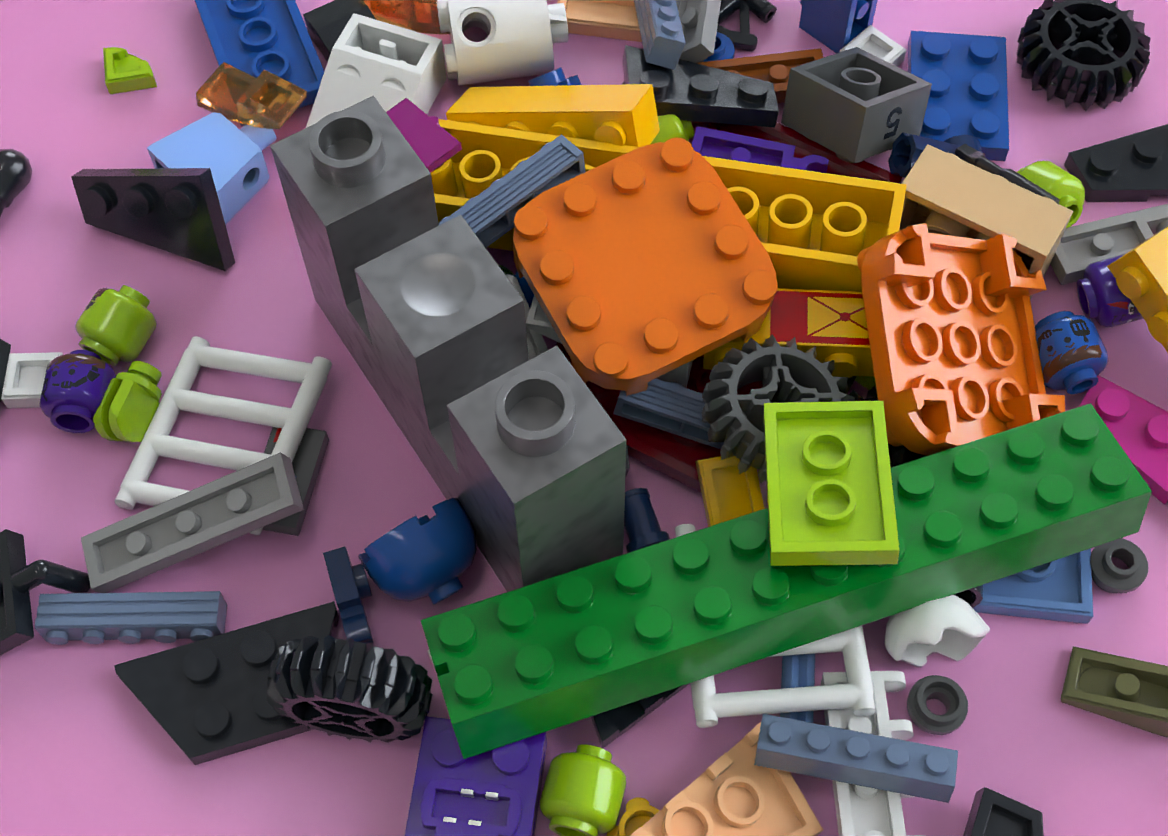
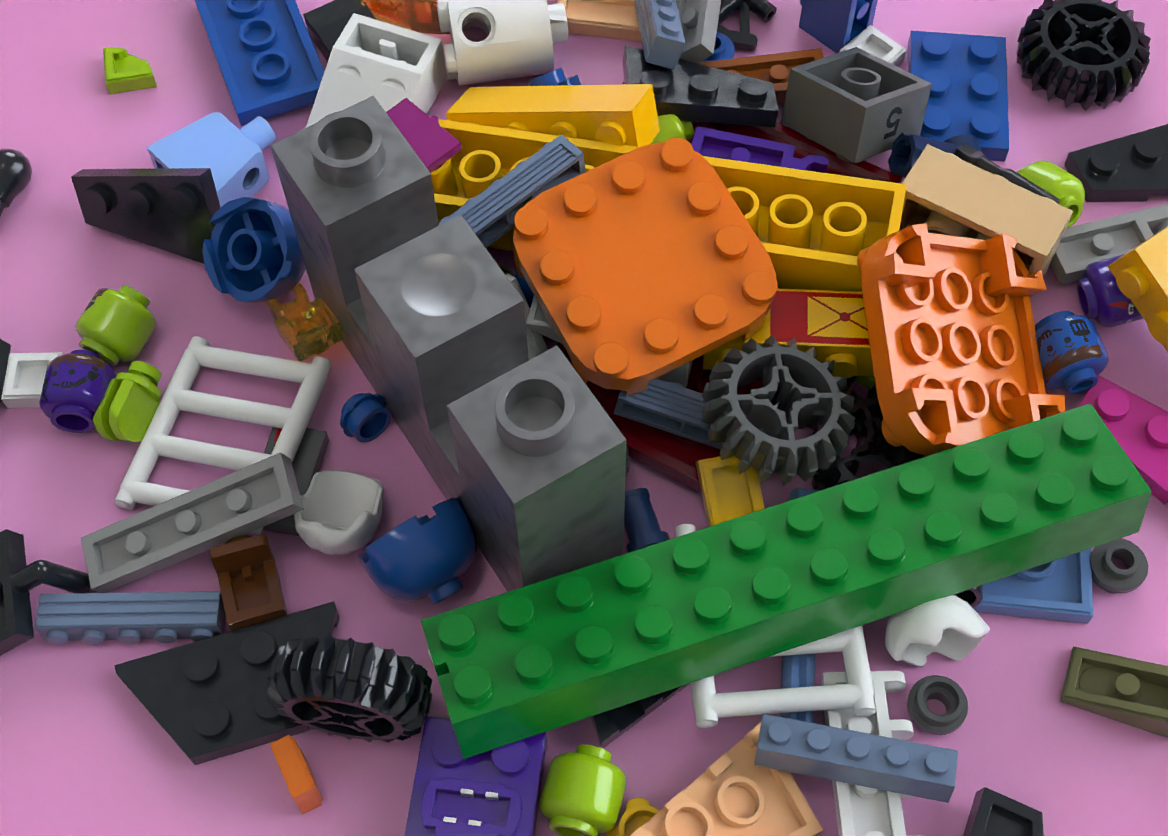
(248, 581): none -> reddish brown bracket
(250, 100): clear orange slope -> none
(253, 251): none -> blue cylinder
(297, 774): none -> orange tile
(306, 325): none -> clear yellow plate
(340, 511): none -> white hair
(349, 588): dark blue plate -> none
(365, 416): none -> blue plate
(829, 484): lime plate -> none

